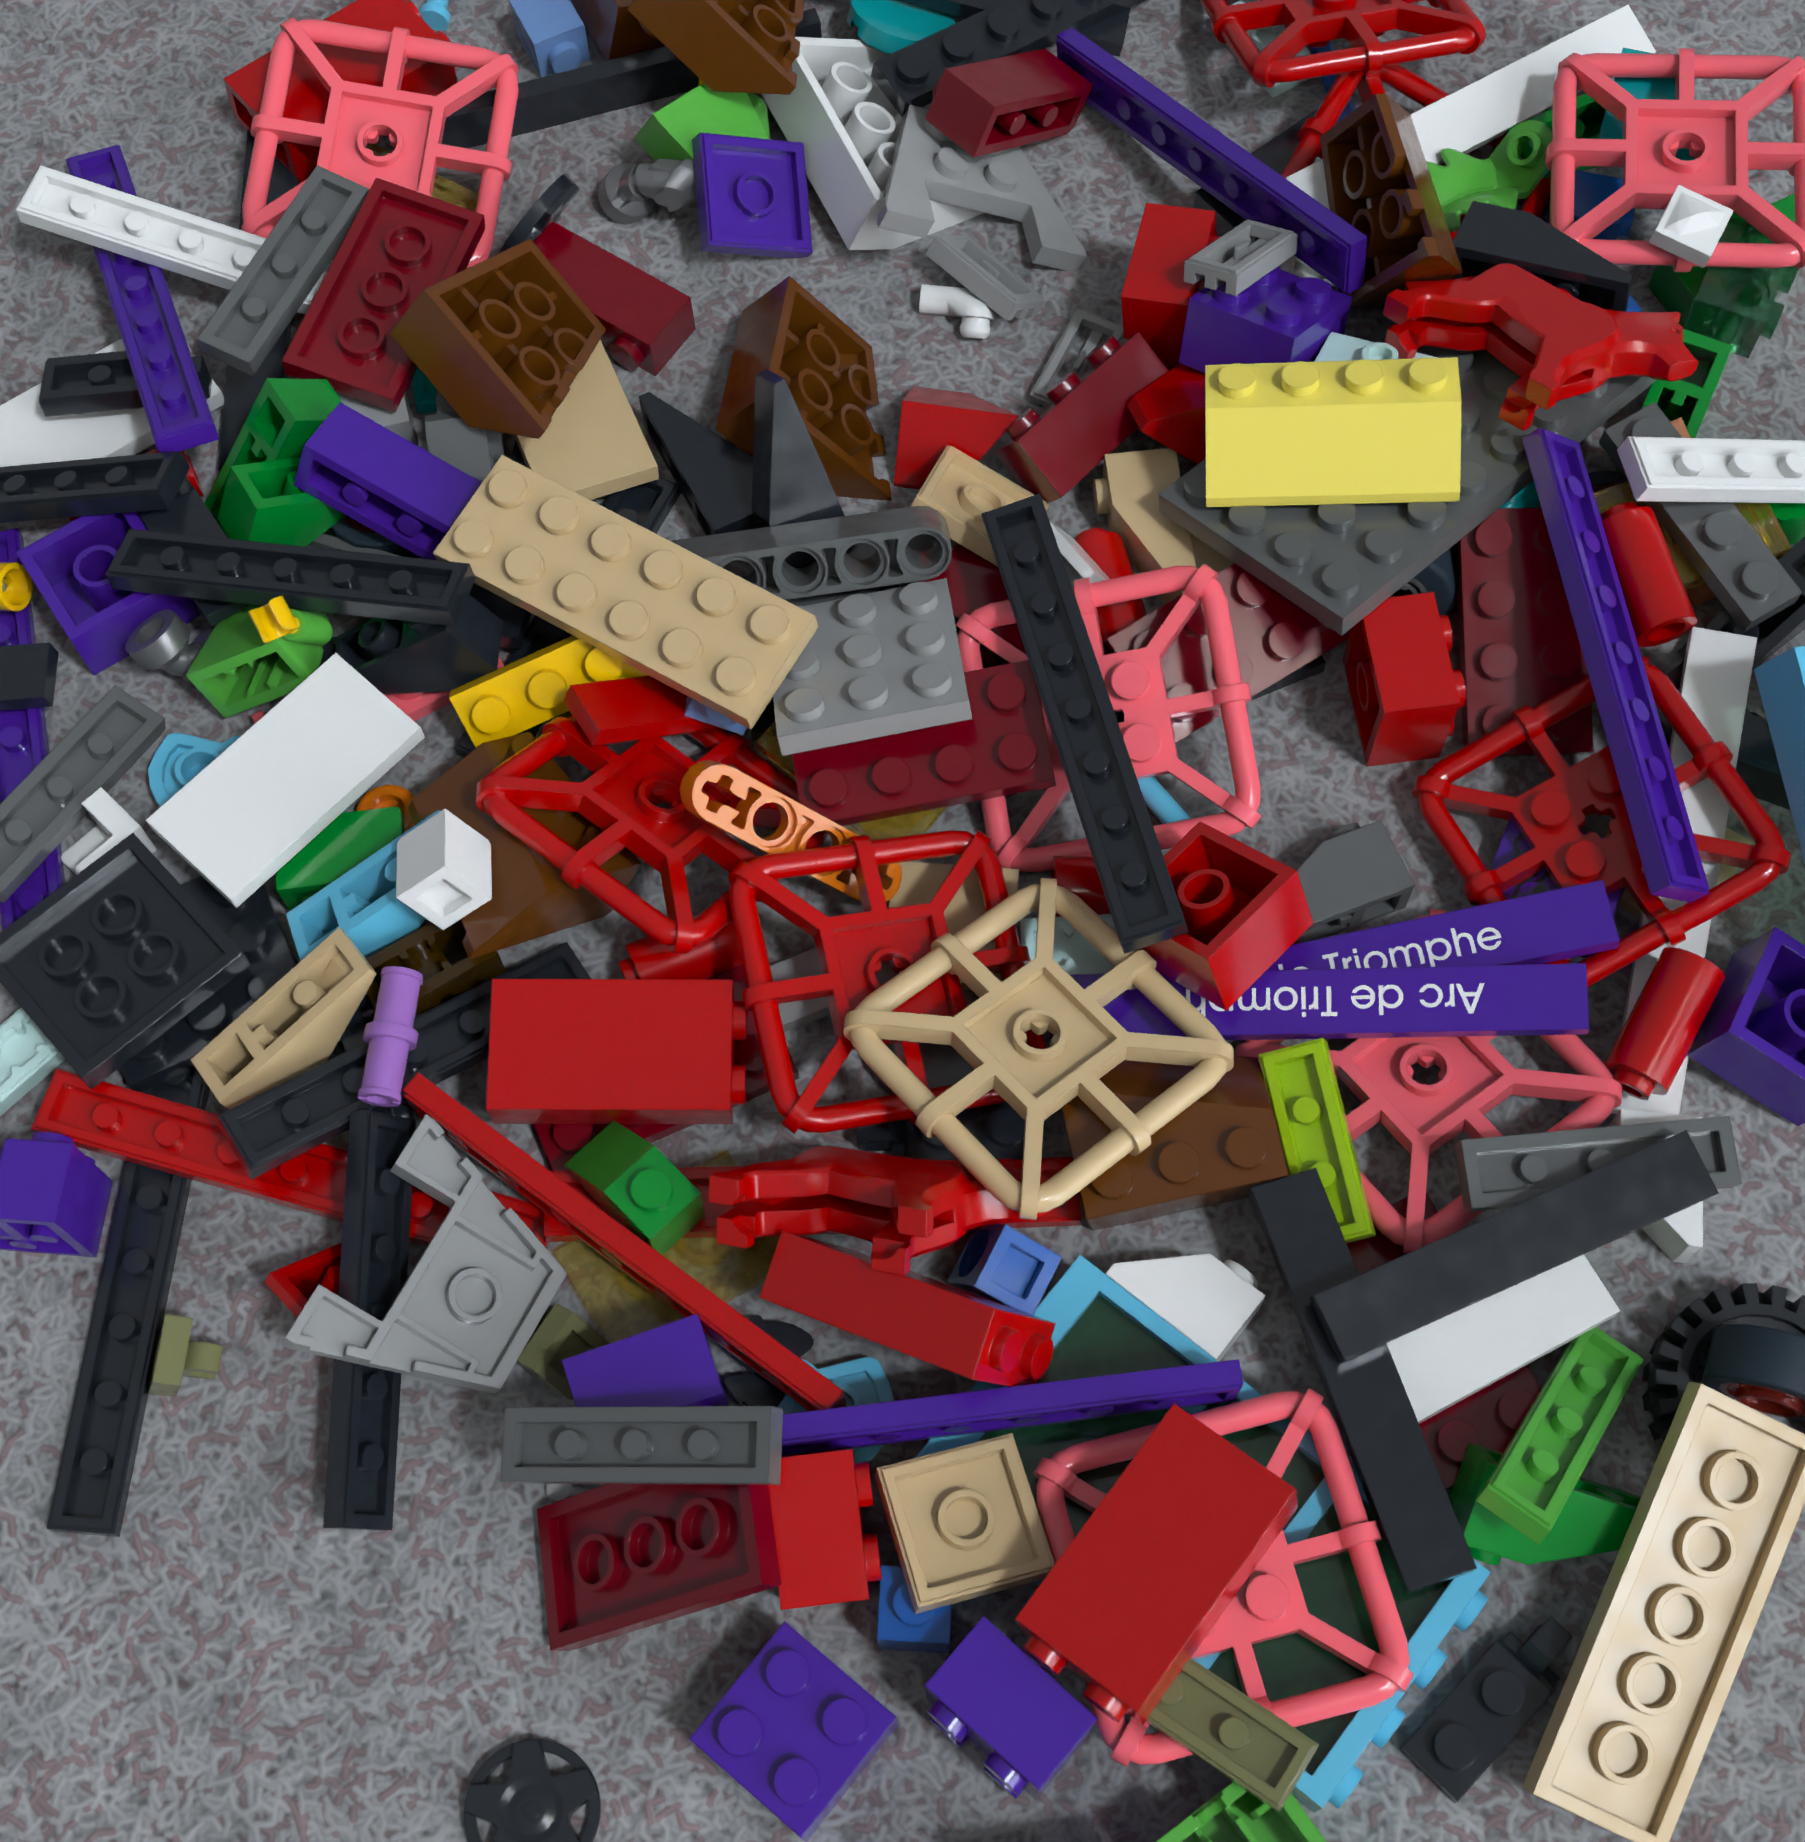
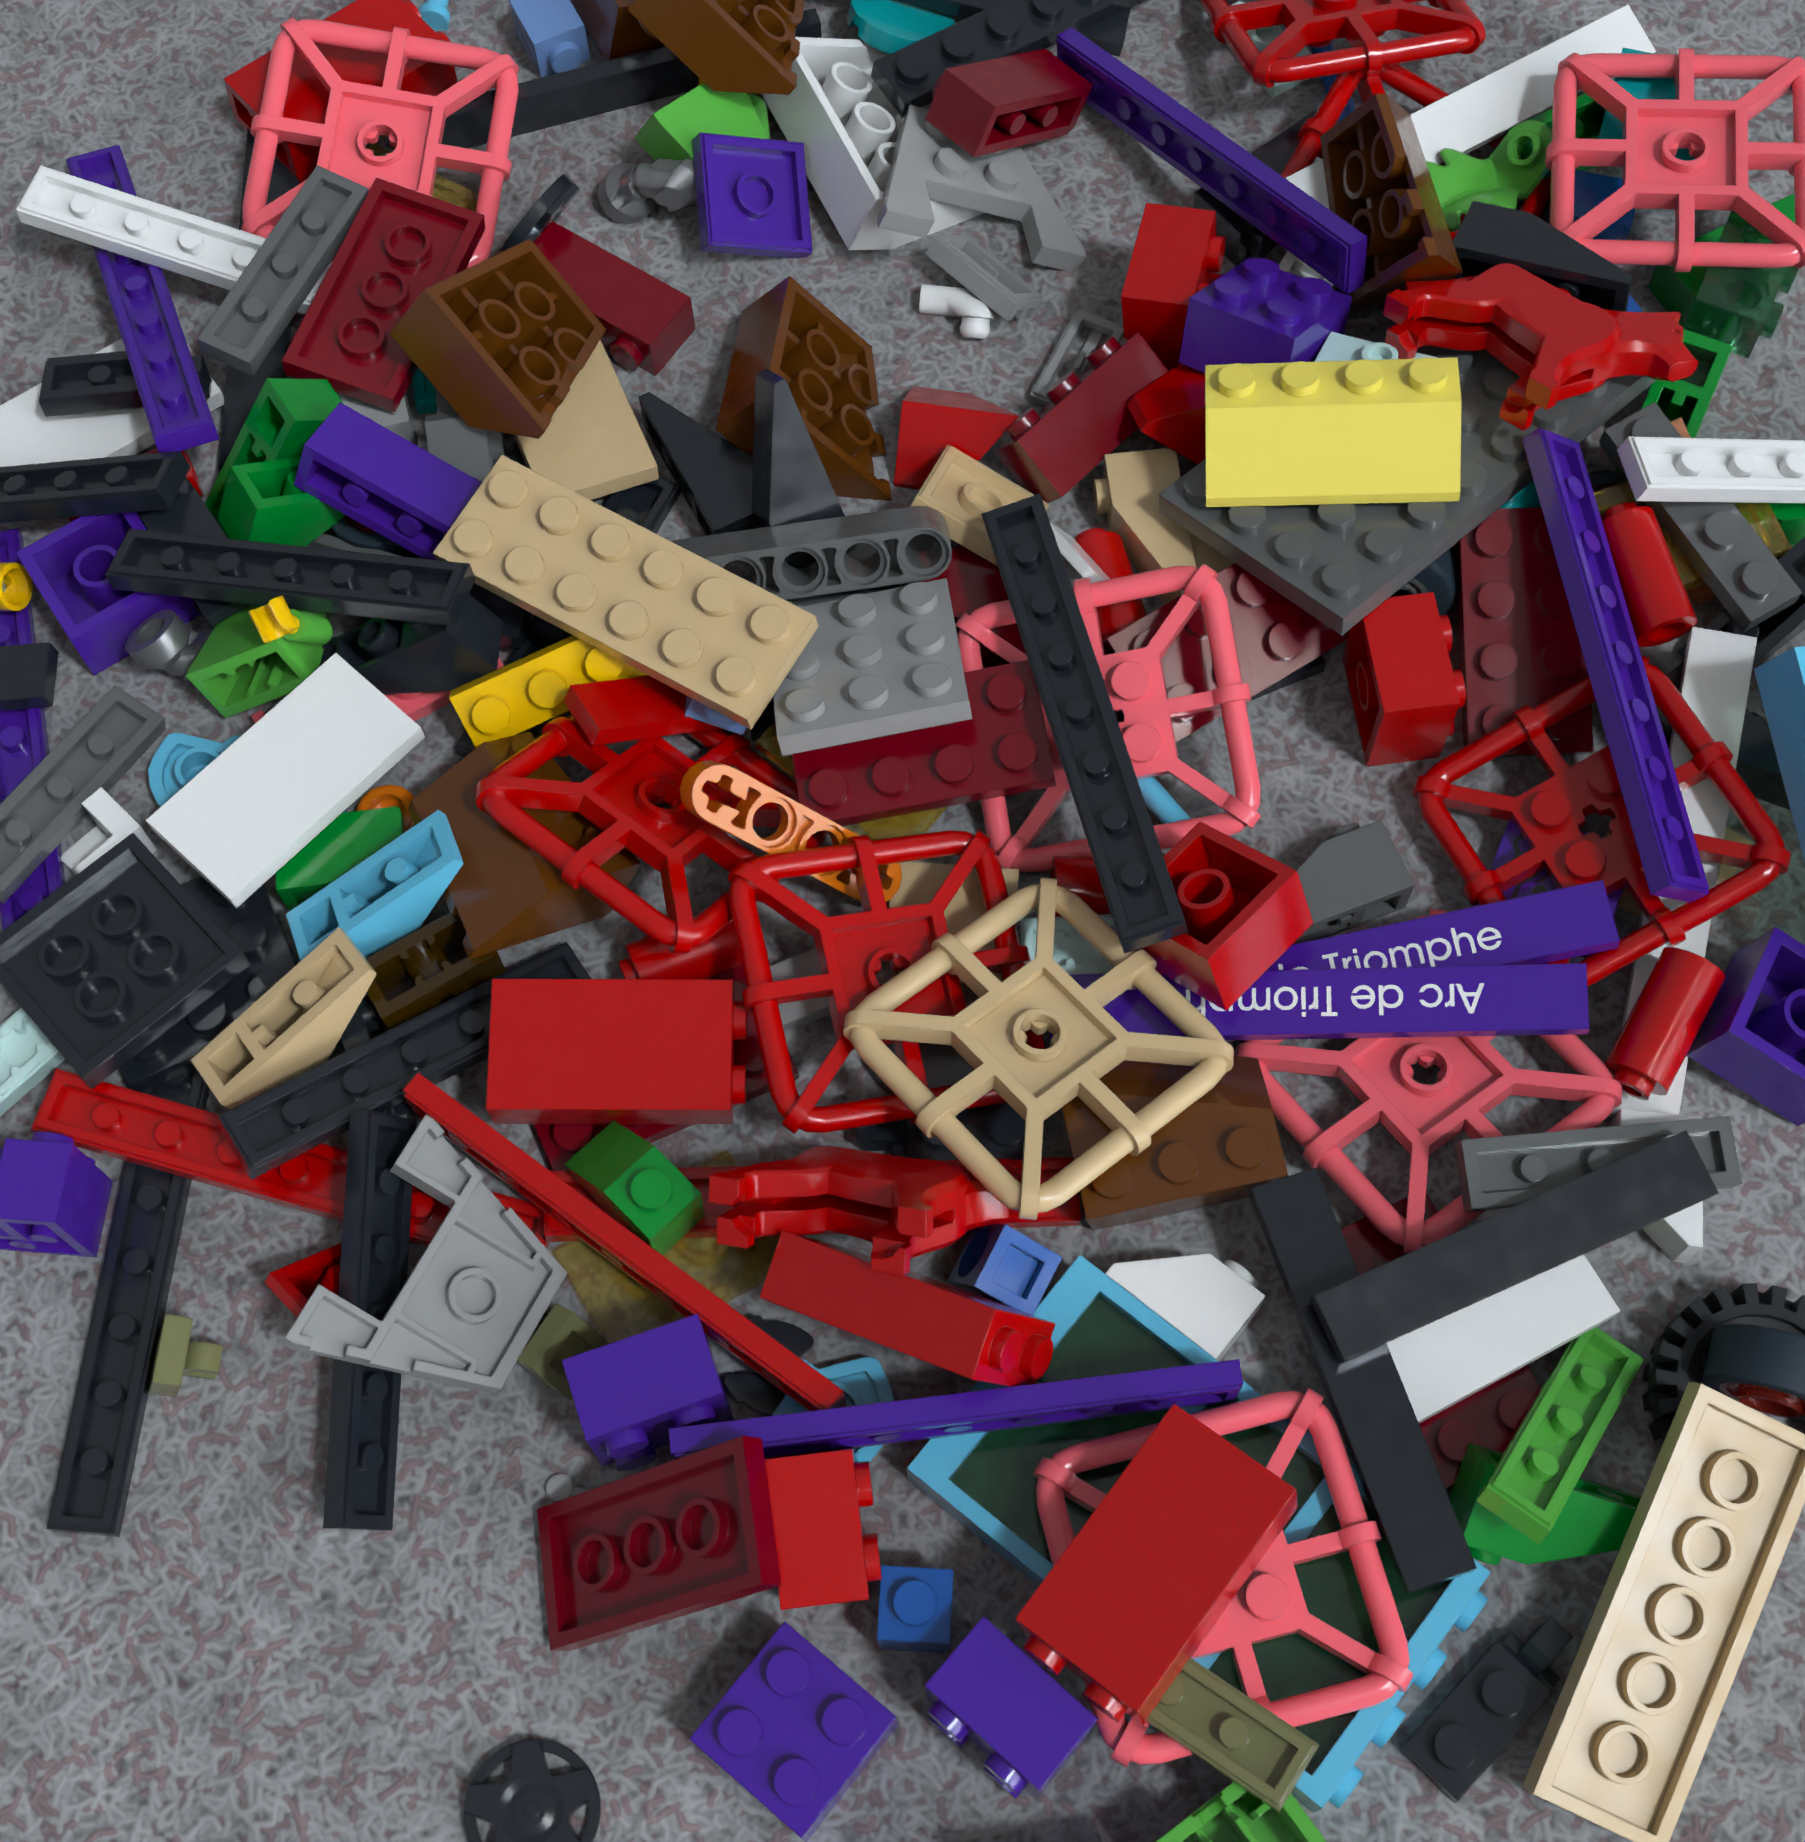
(390, 1036): medium lavender pin -> none
(443, 869): white panel -> none
(643, 1445): dark grey plate -> none
(964, 1523): tan tile -> none
(1239, 258): light grey tile -> none
(1316, 1129): lime tile -> none
(1691, 226): white tile -> none

